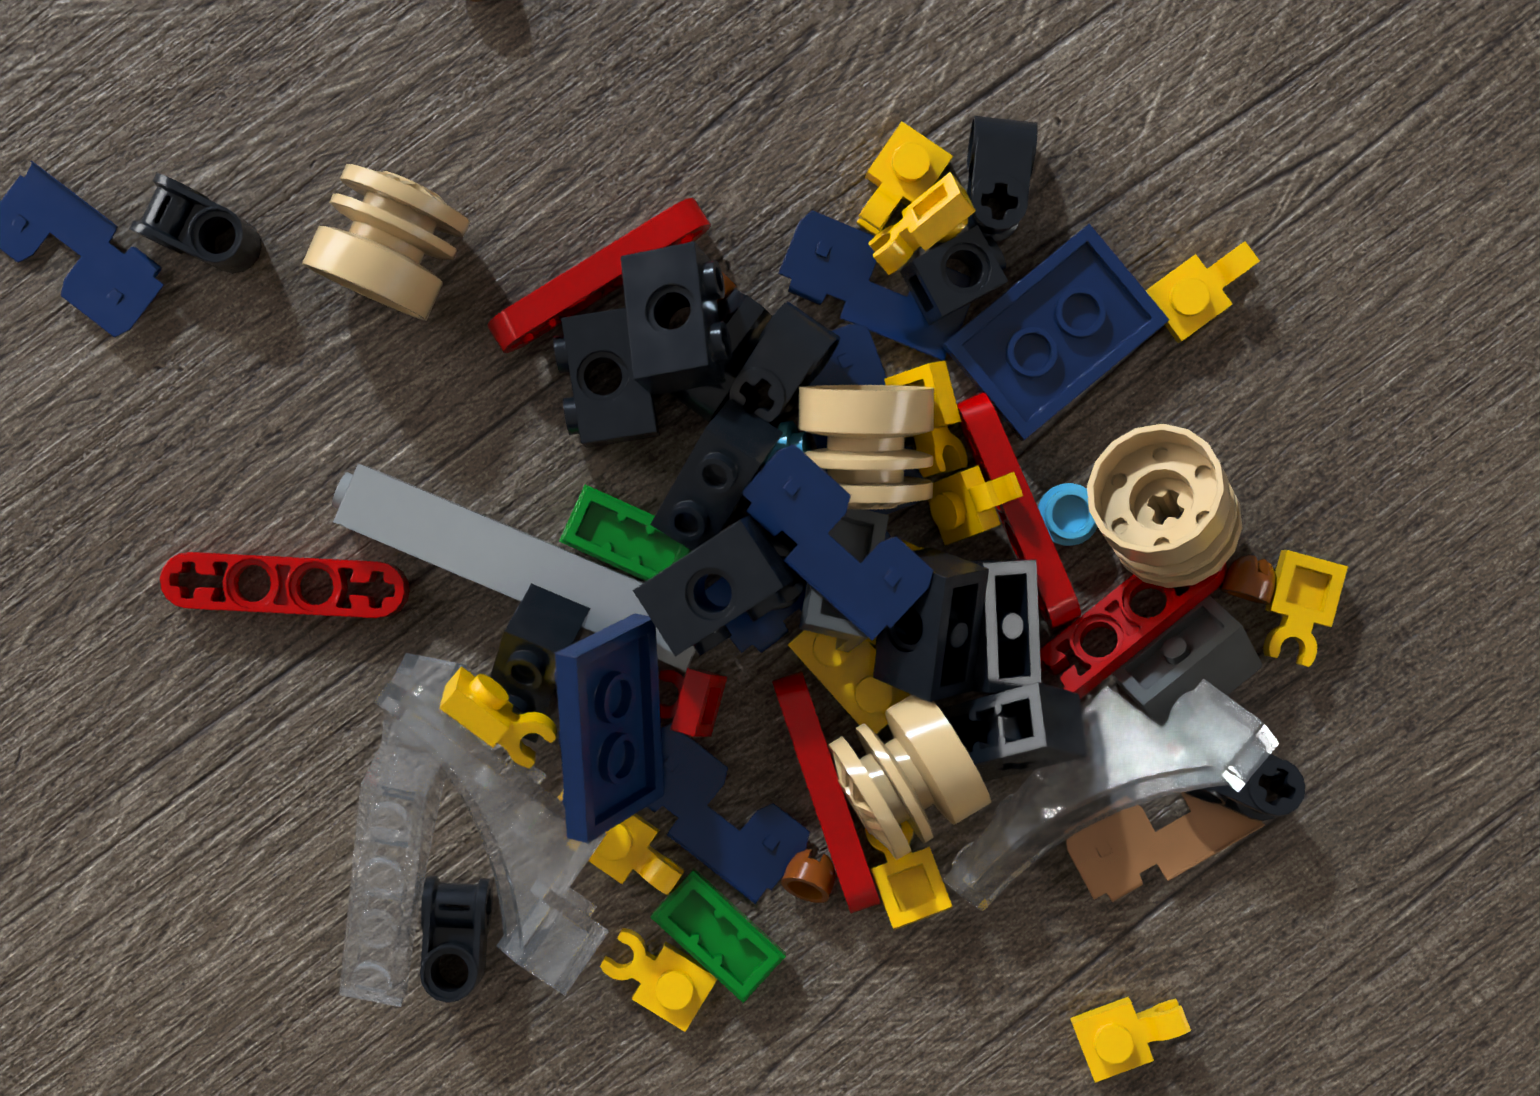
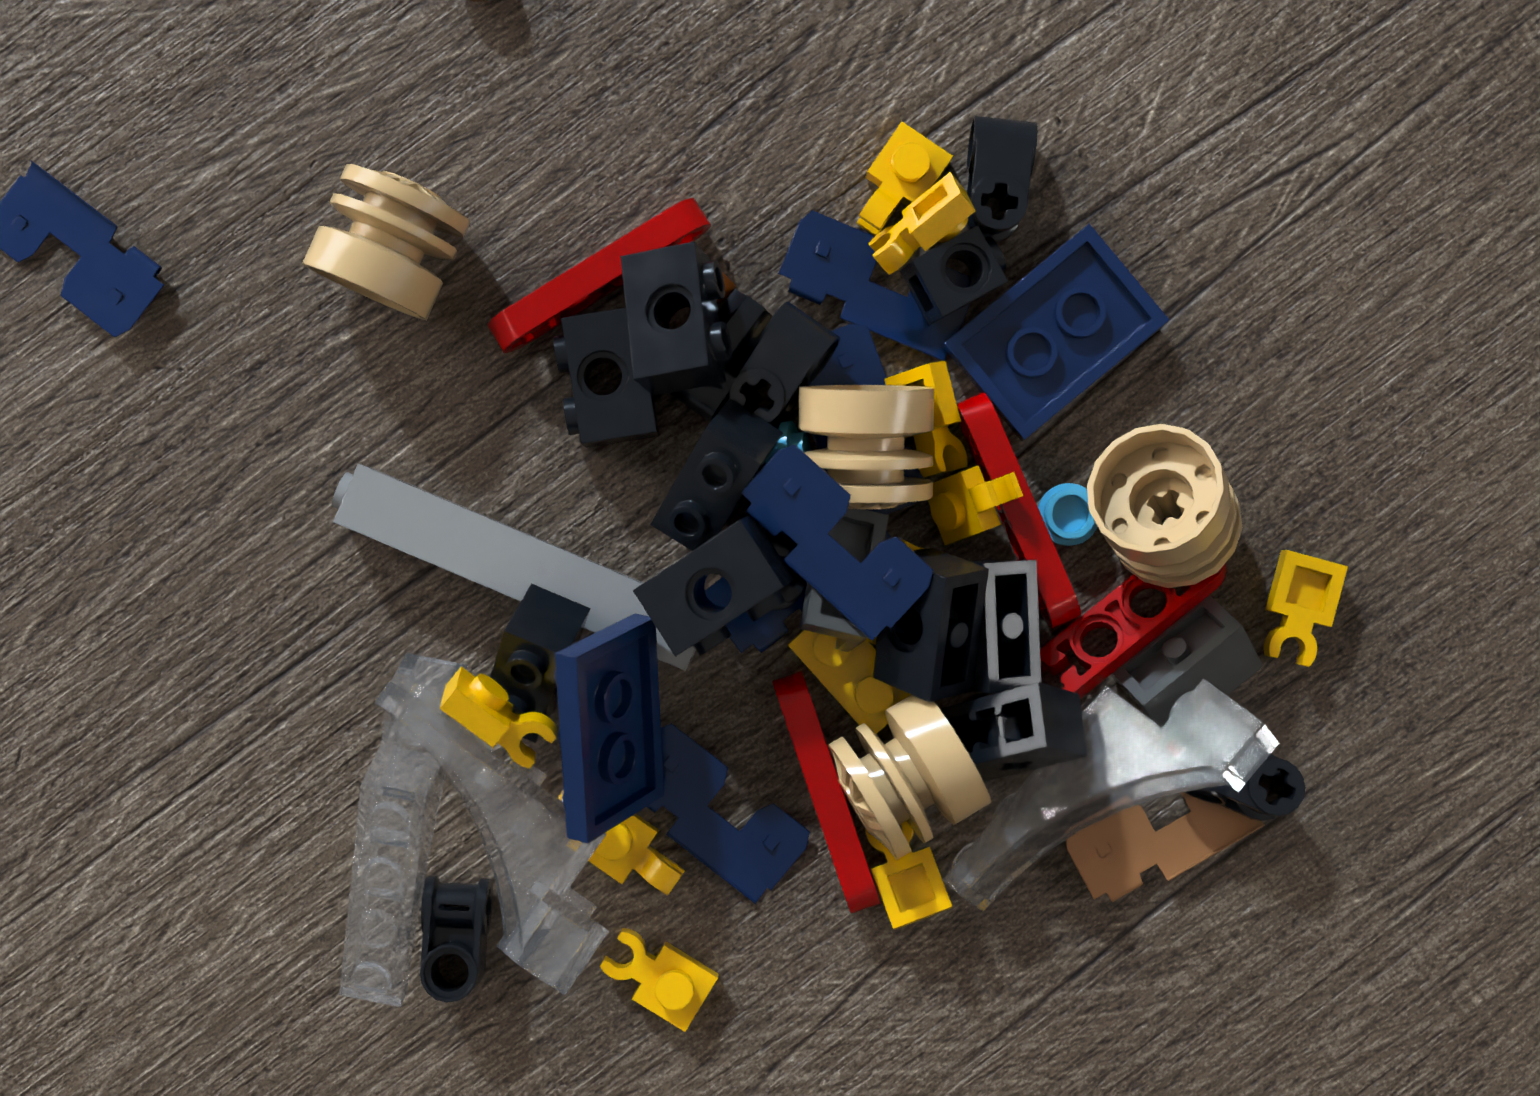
(189, 225): black piece -> none
(285, 587): red beam -> none
(619, 535): green plate -> none
(697, 701): red tile -> none
(718, 935): green plate -> none
(809, 878): dark orange hinge -> none
(1118, 1037): yellow plate -> none
(1194, 293): yellow plate -> none
(1250, 579): dark orange hinge -> none

